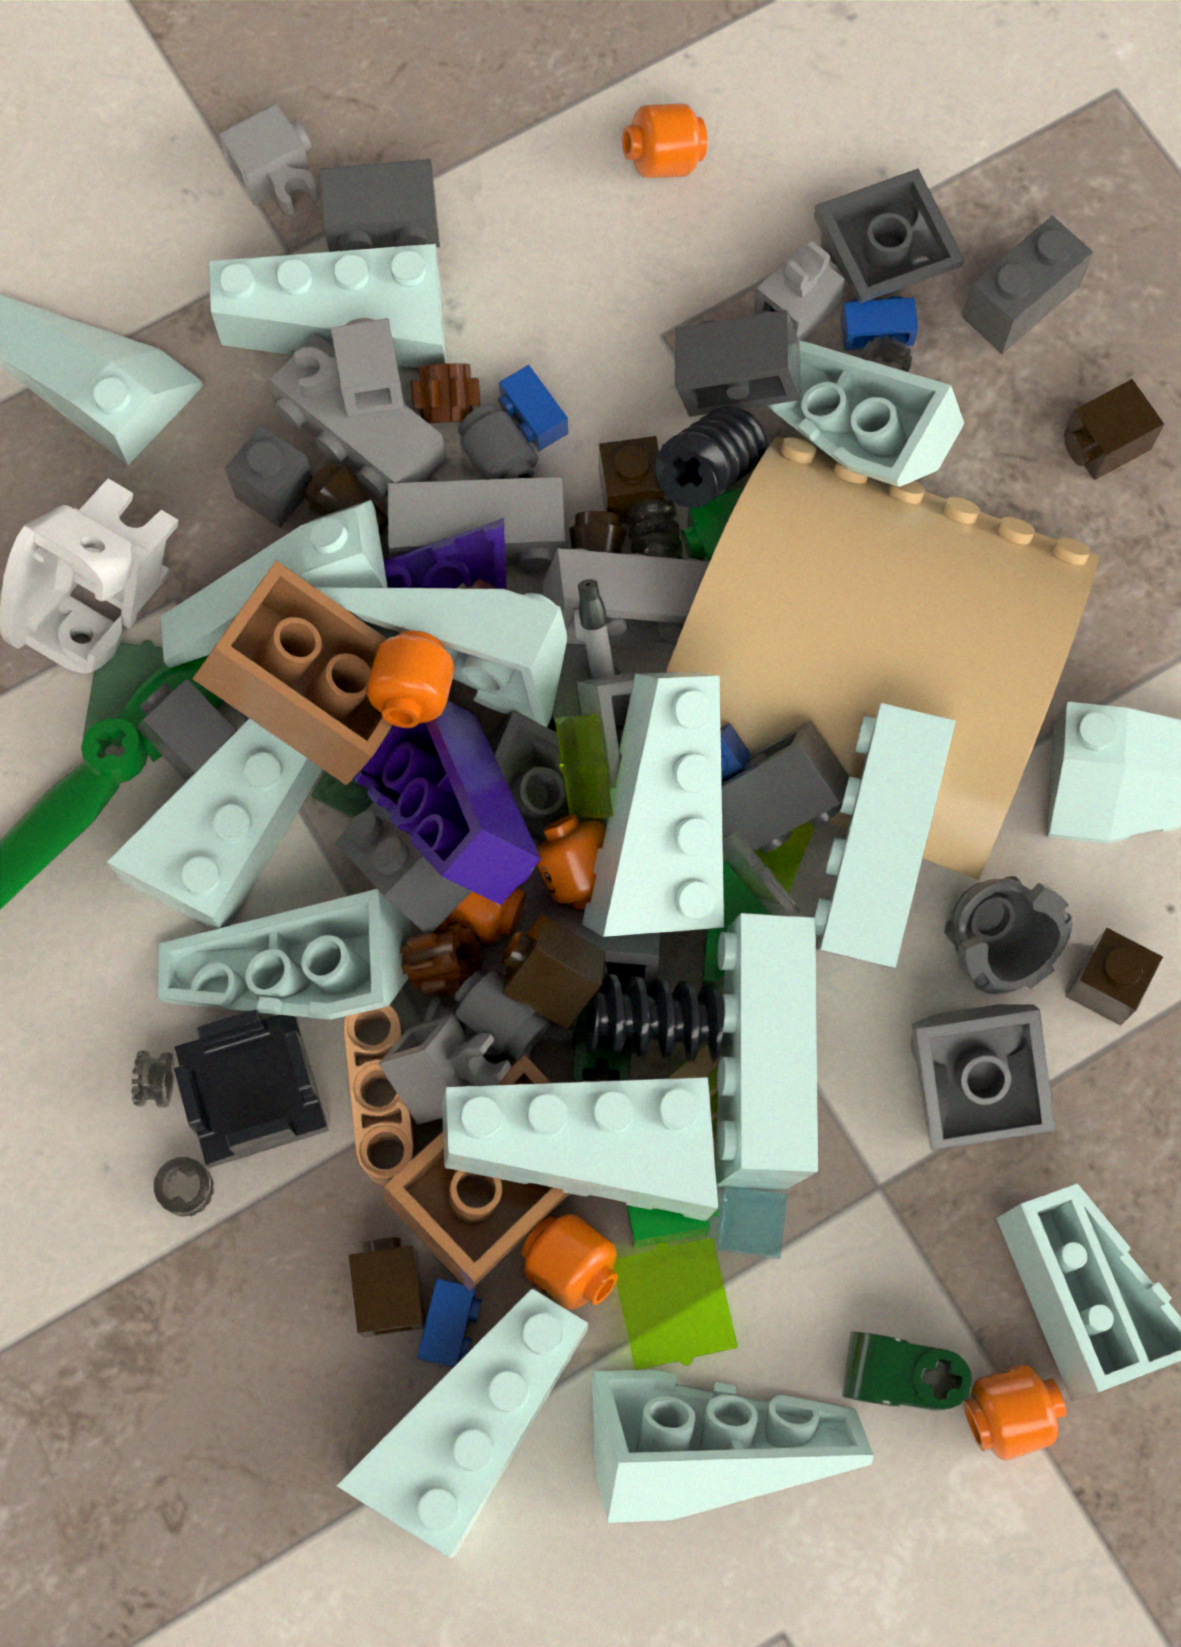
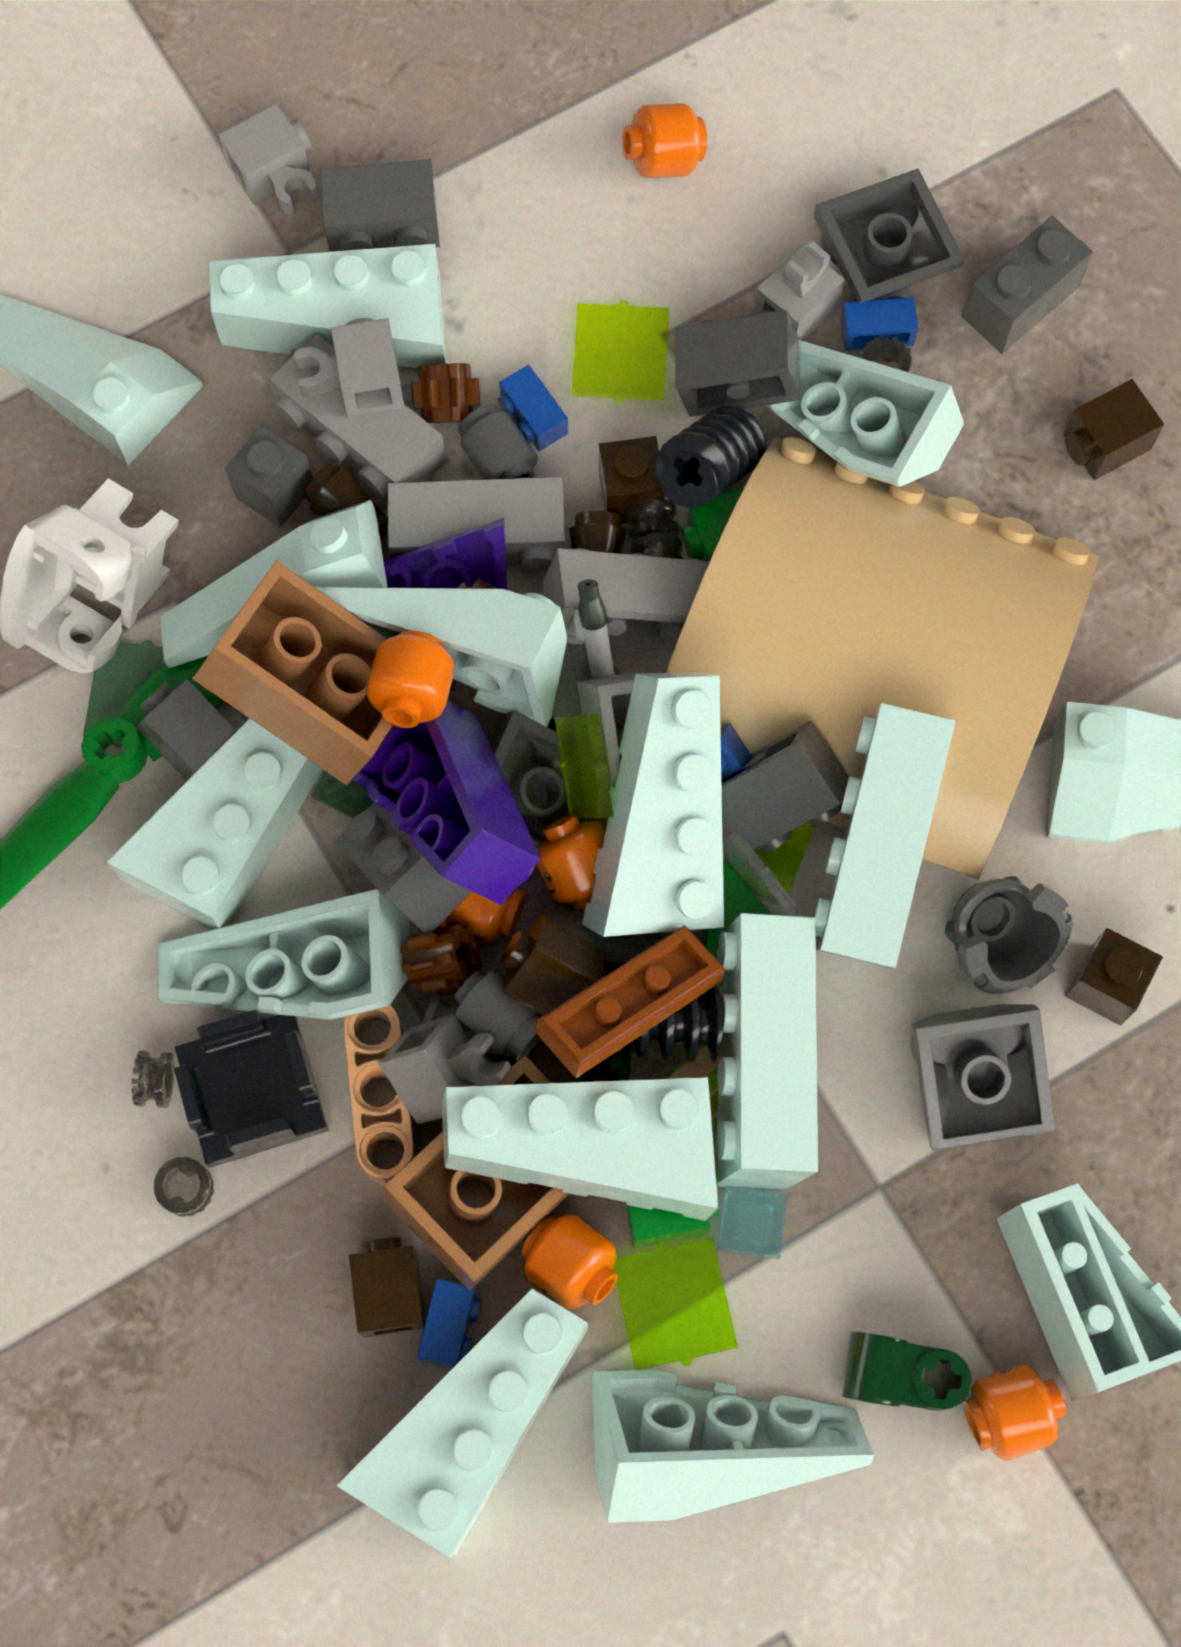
(620, 352): none -> clear neon green piece
(629, 1001): none -> dark orange tile

